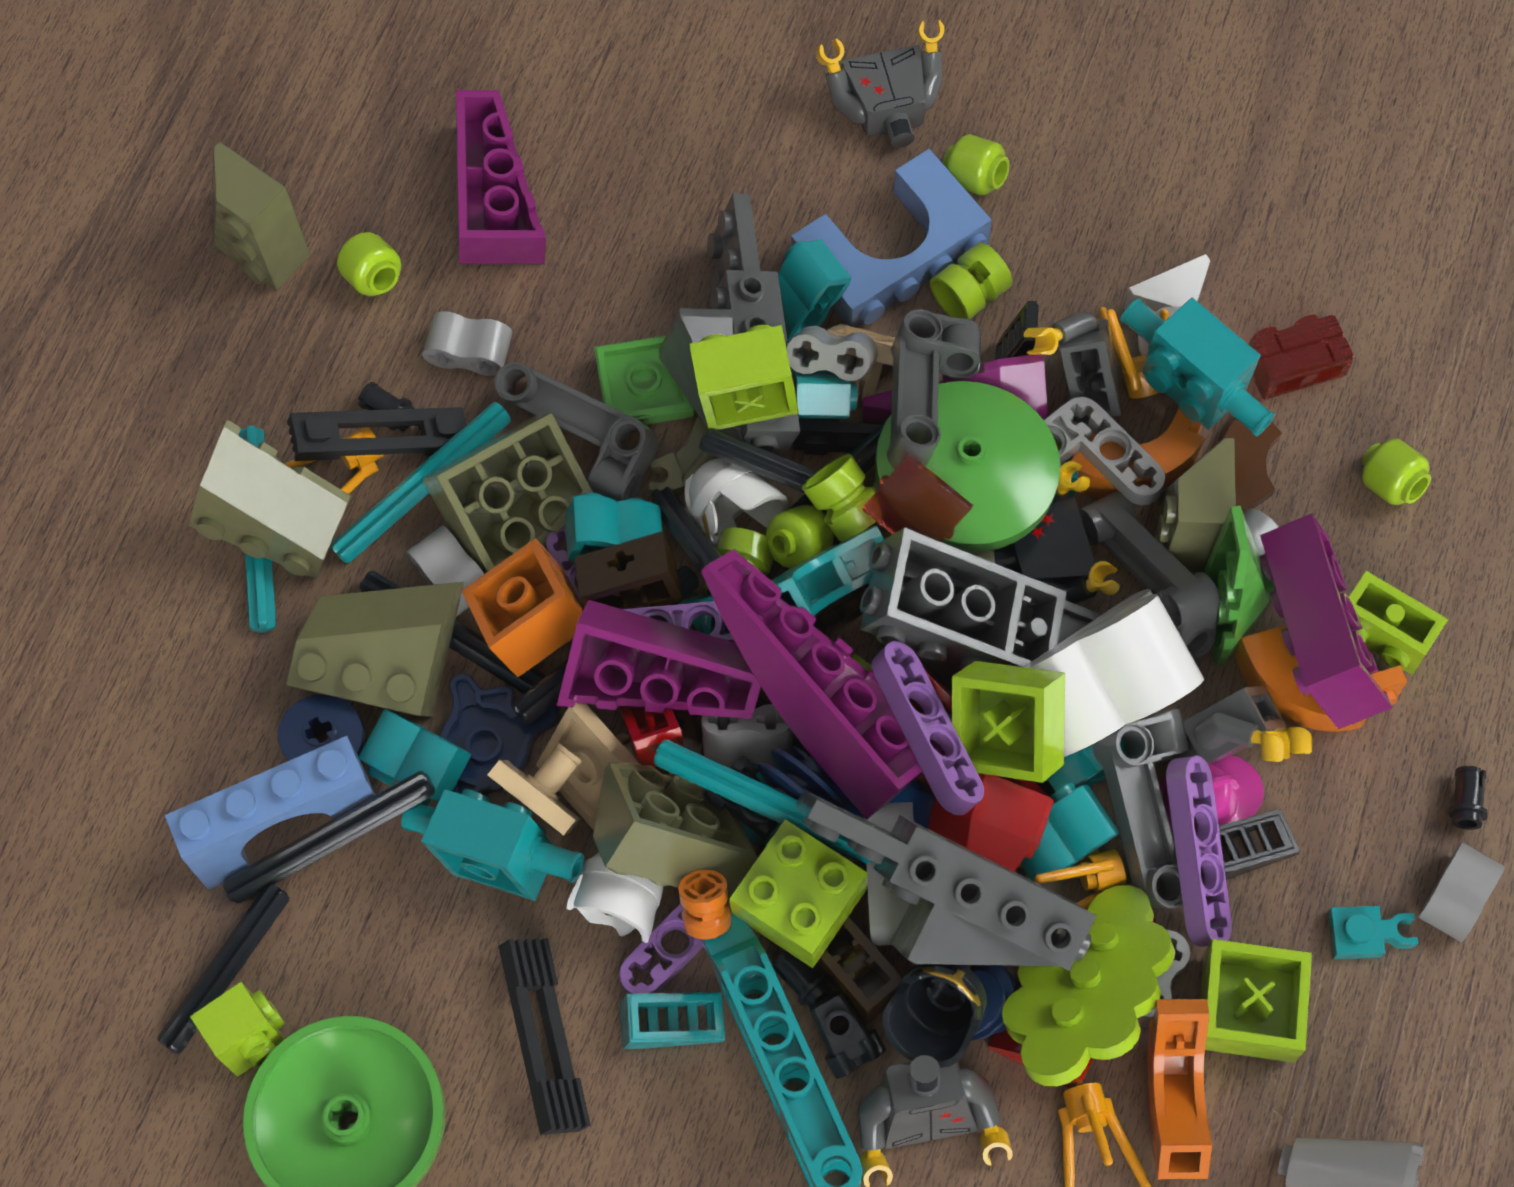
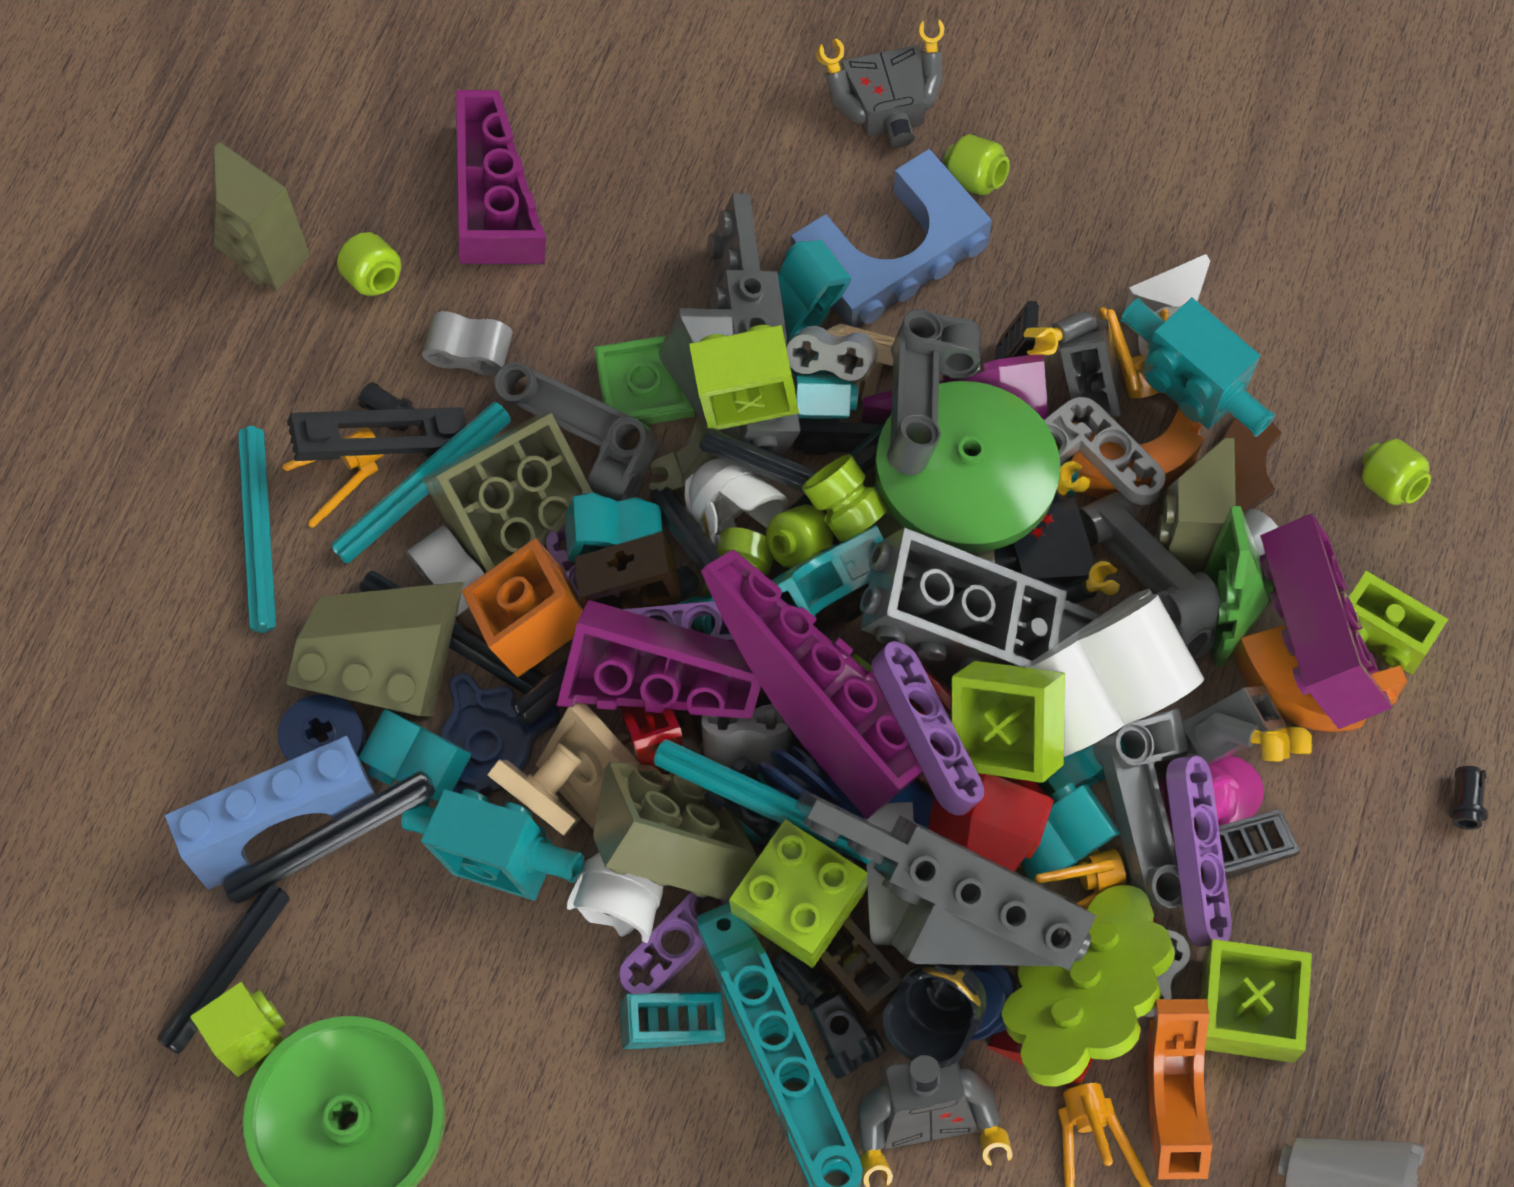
(267, 505): wedge -> none
(557, 1103): black container -> none
(705, 904): orange wheel -> none
(917, 501): clear red piece -> none
(976, 278): lime wheel -> none
(1300, 355): clear red brick -> none
(1362, 933): teal plate -> none
(1461, 892): light grey axle -> none

